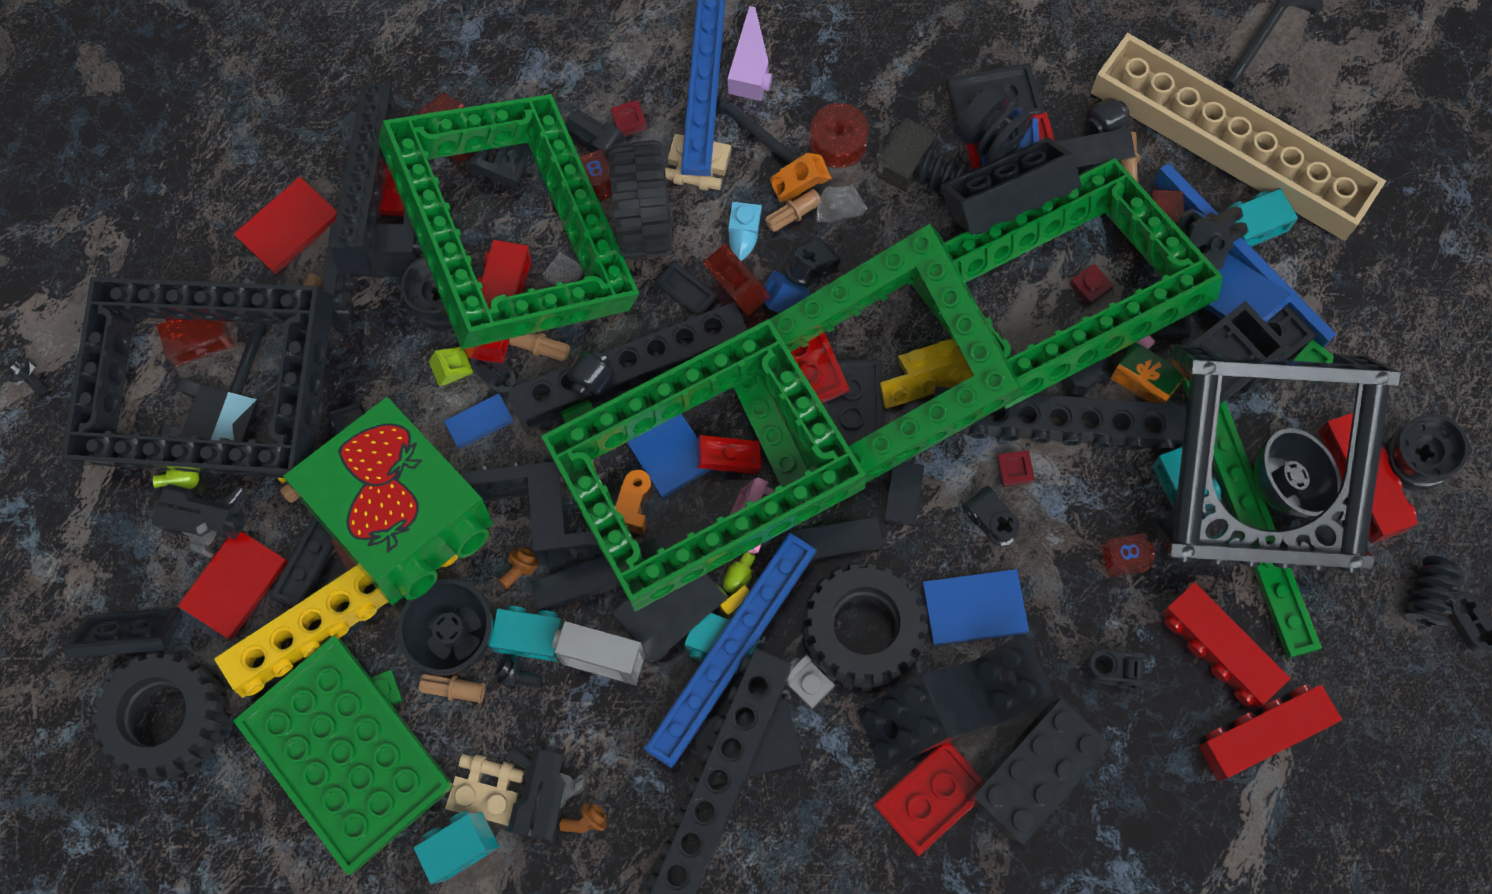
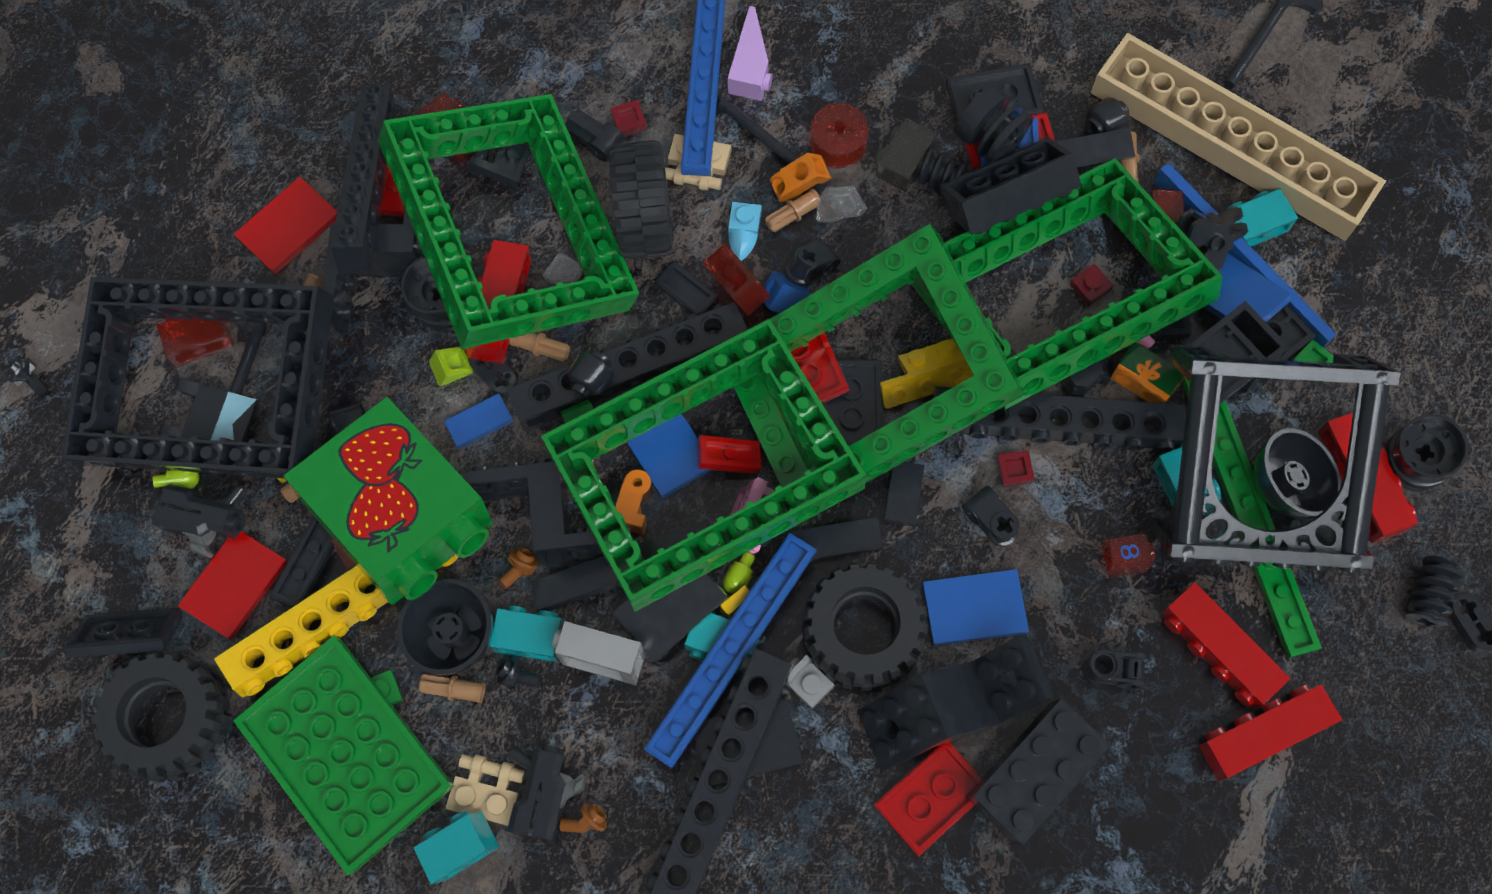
(598, 173): clear red brick -> none

